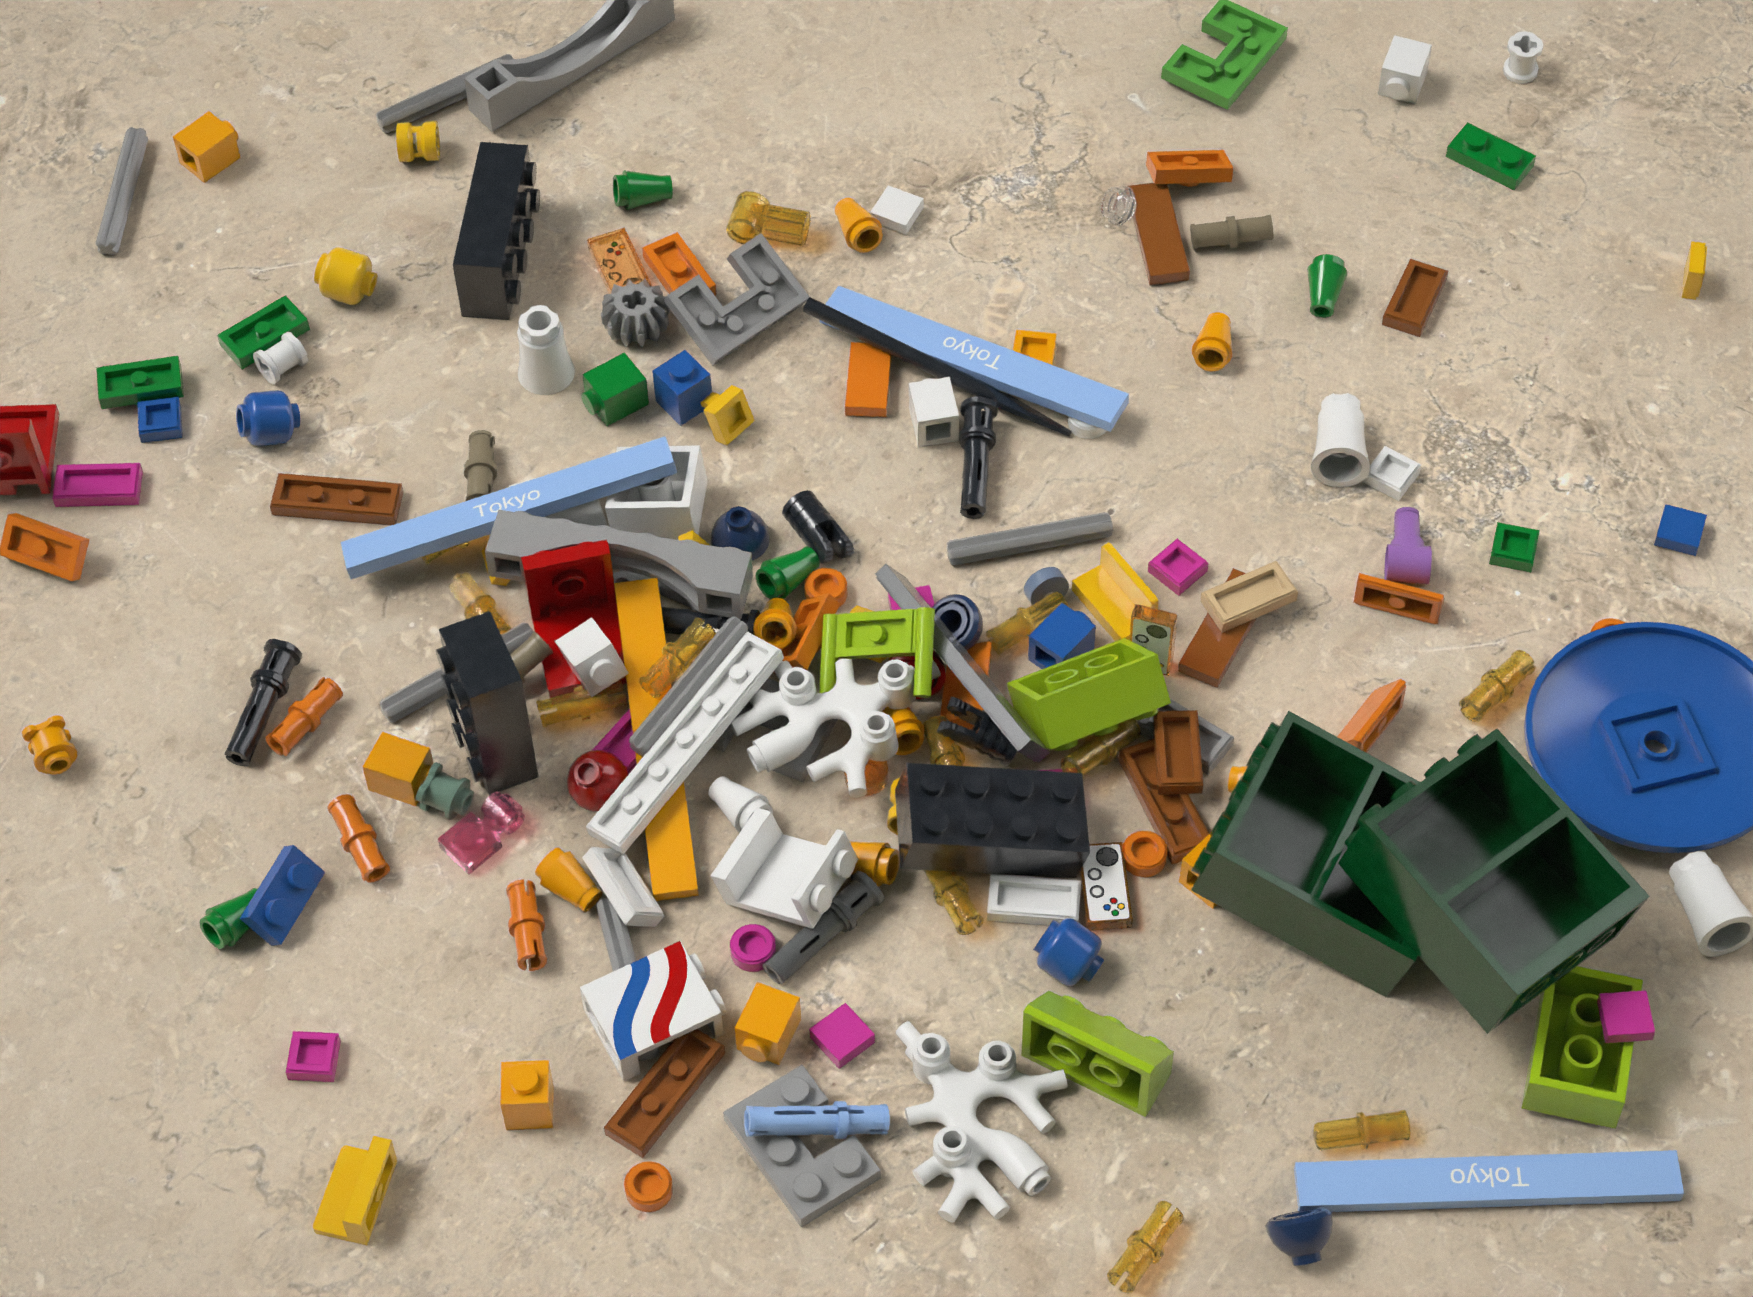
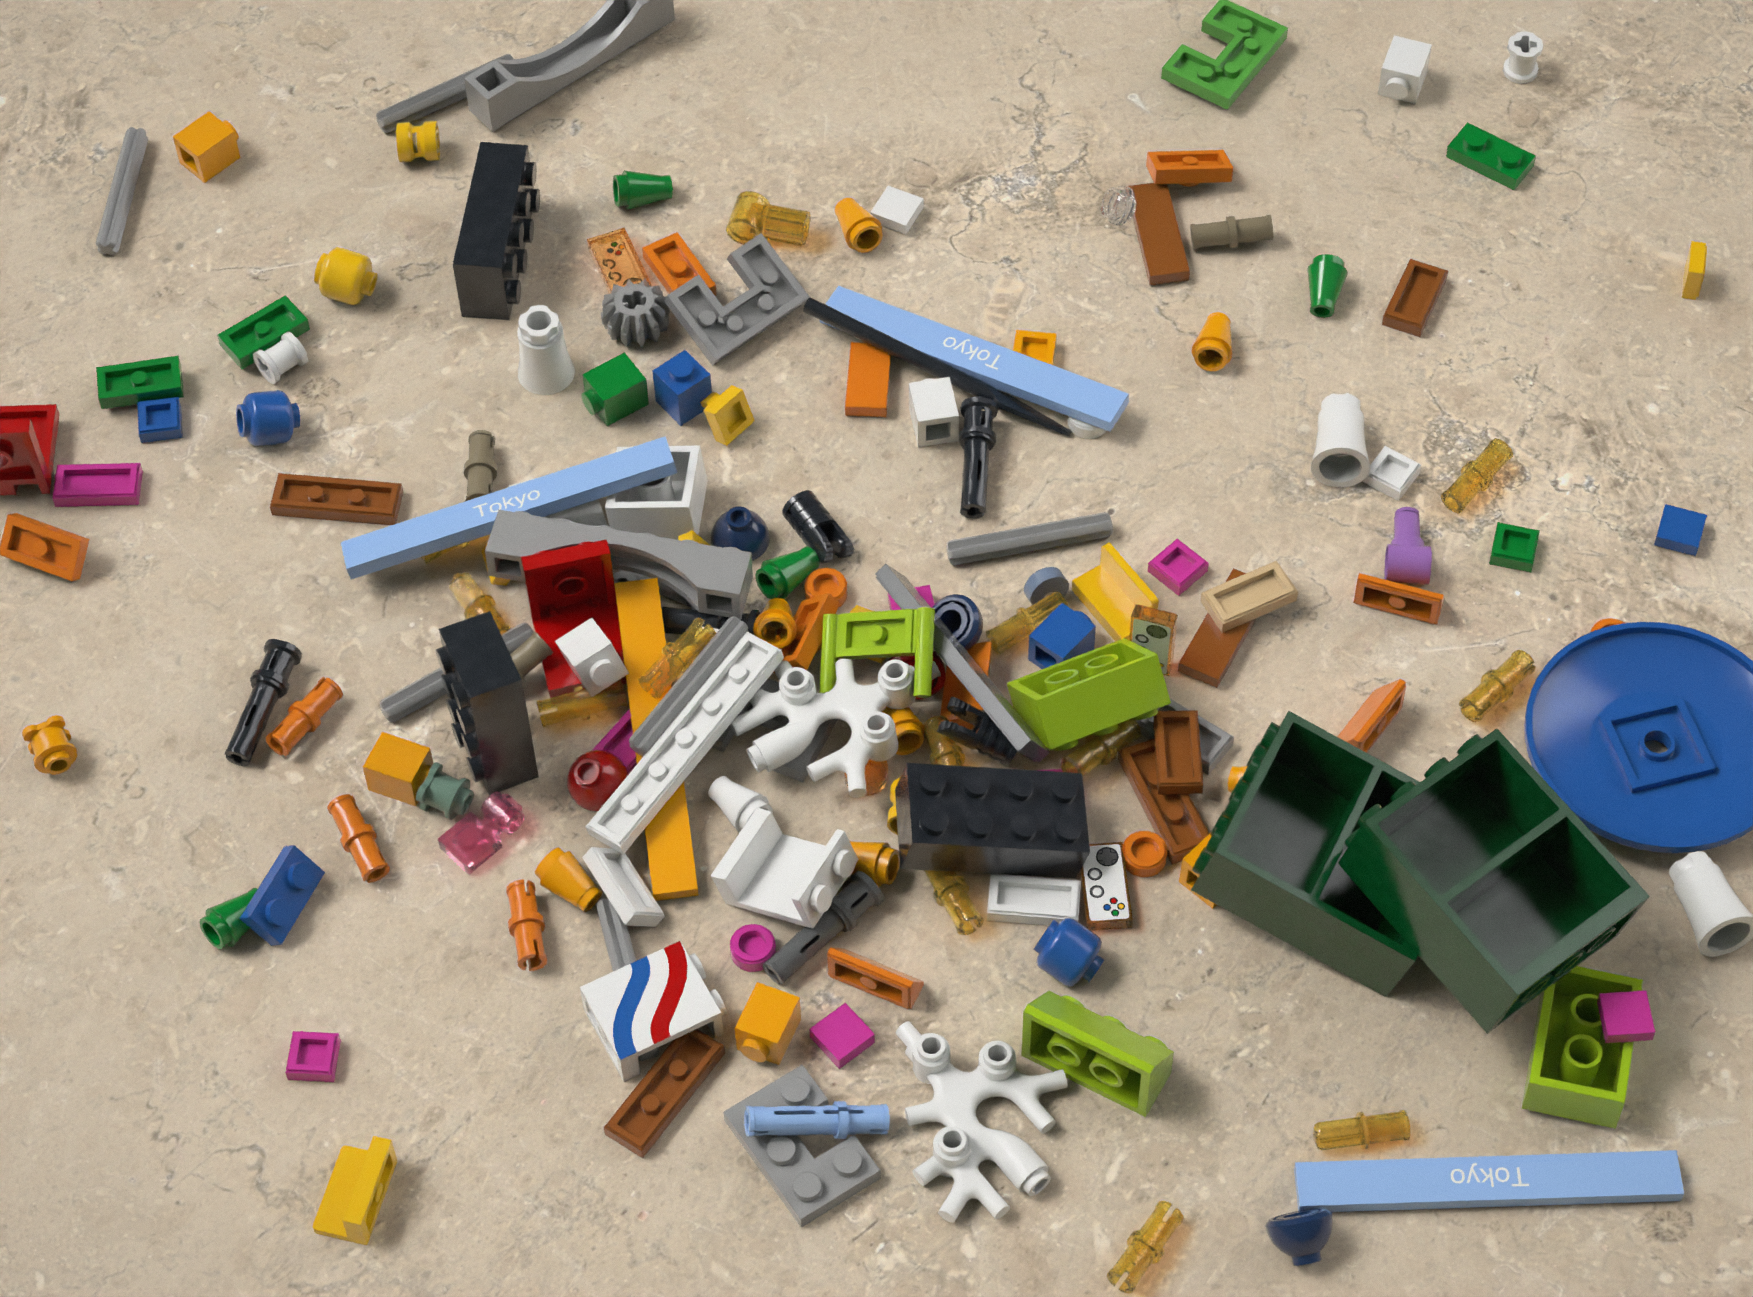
(527, 1095): light orange brick -> none
(648, 1186): orange tile -> none
(873, 977): none -> orange slope
(1476, 475): none -> clear yellow pin

